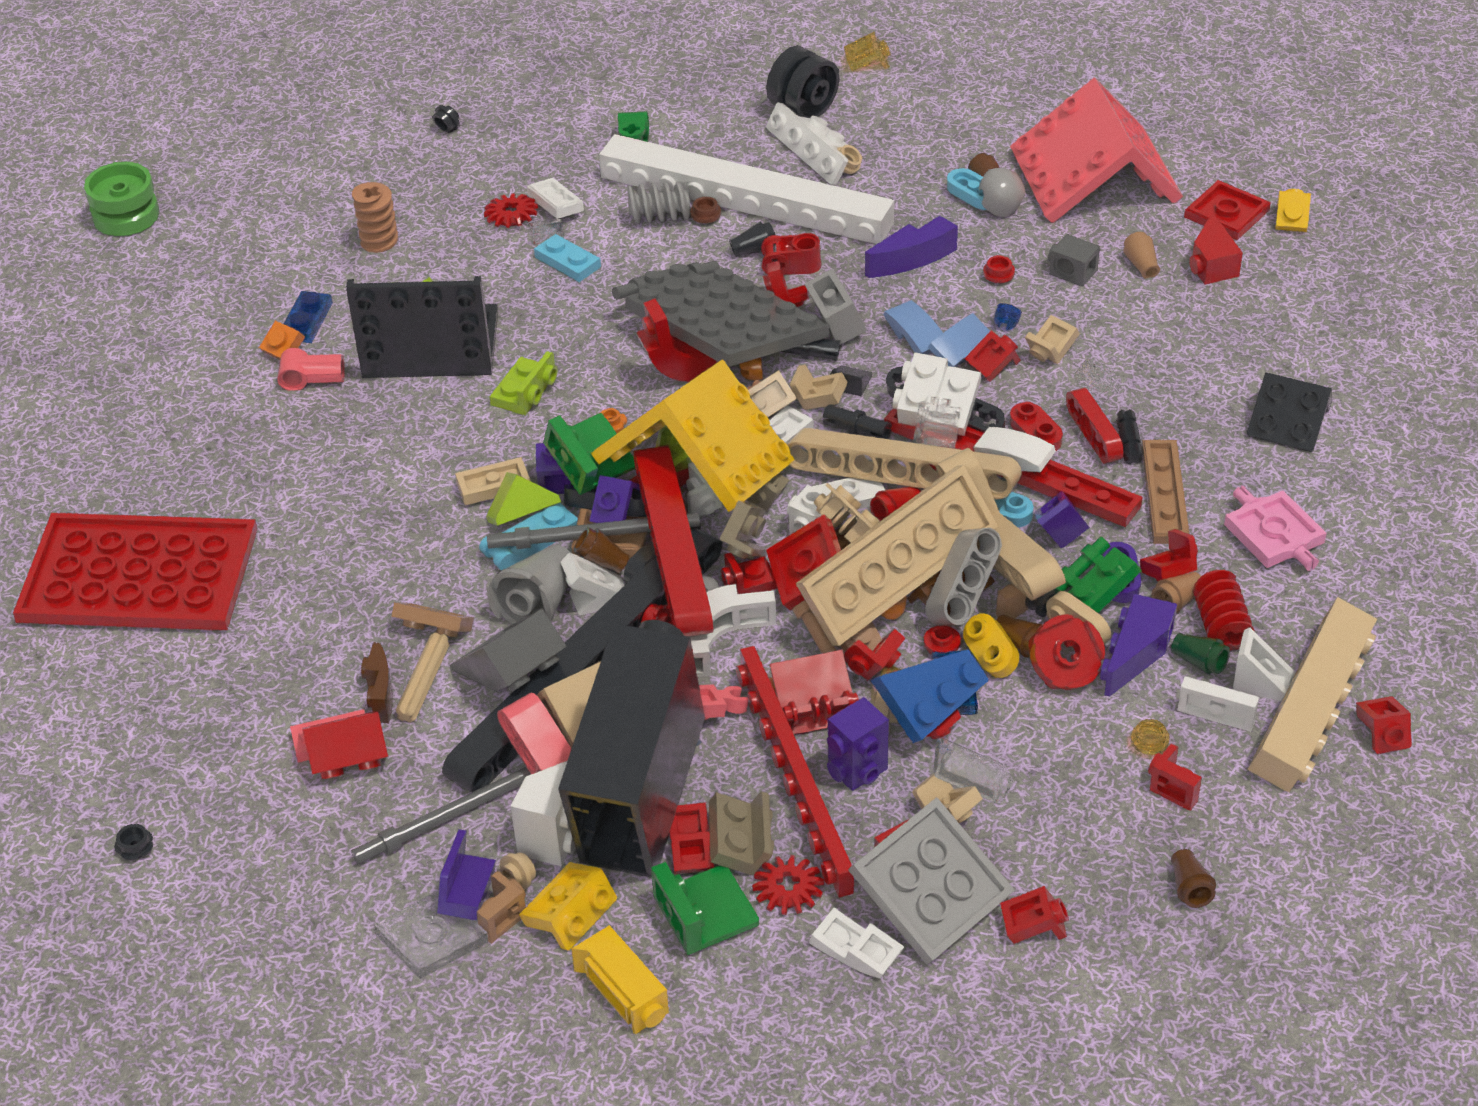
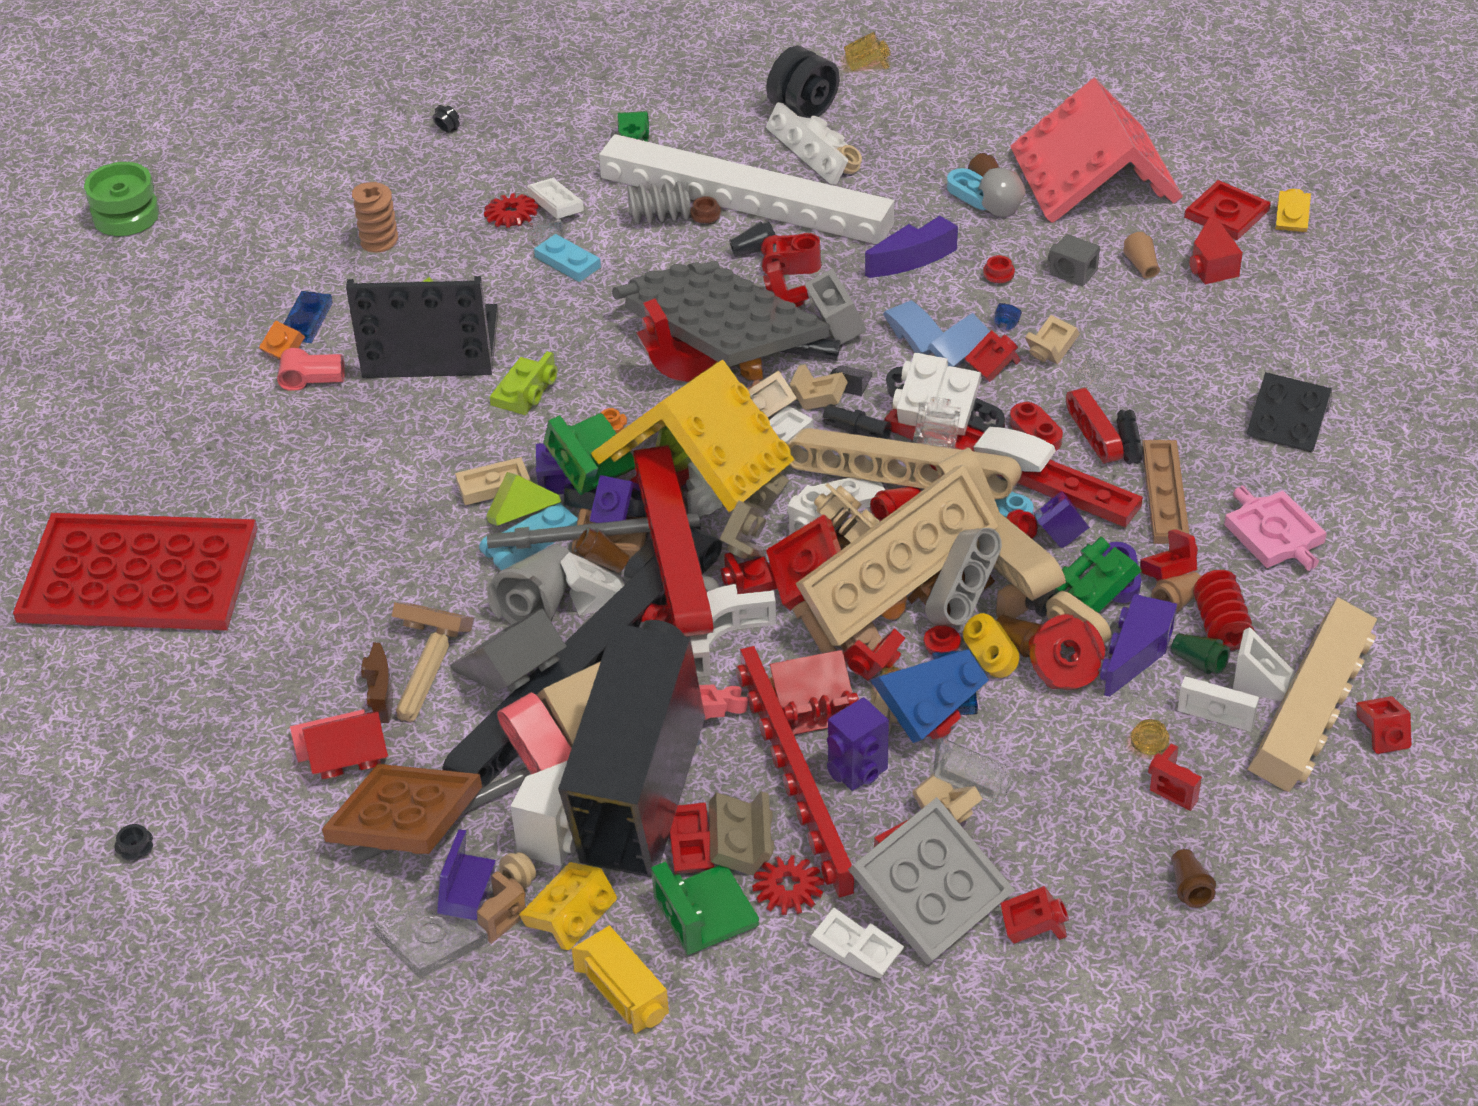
(402, 808): none -> dark orange plate
(1024, 521): none -> red plate

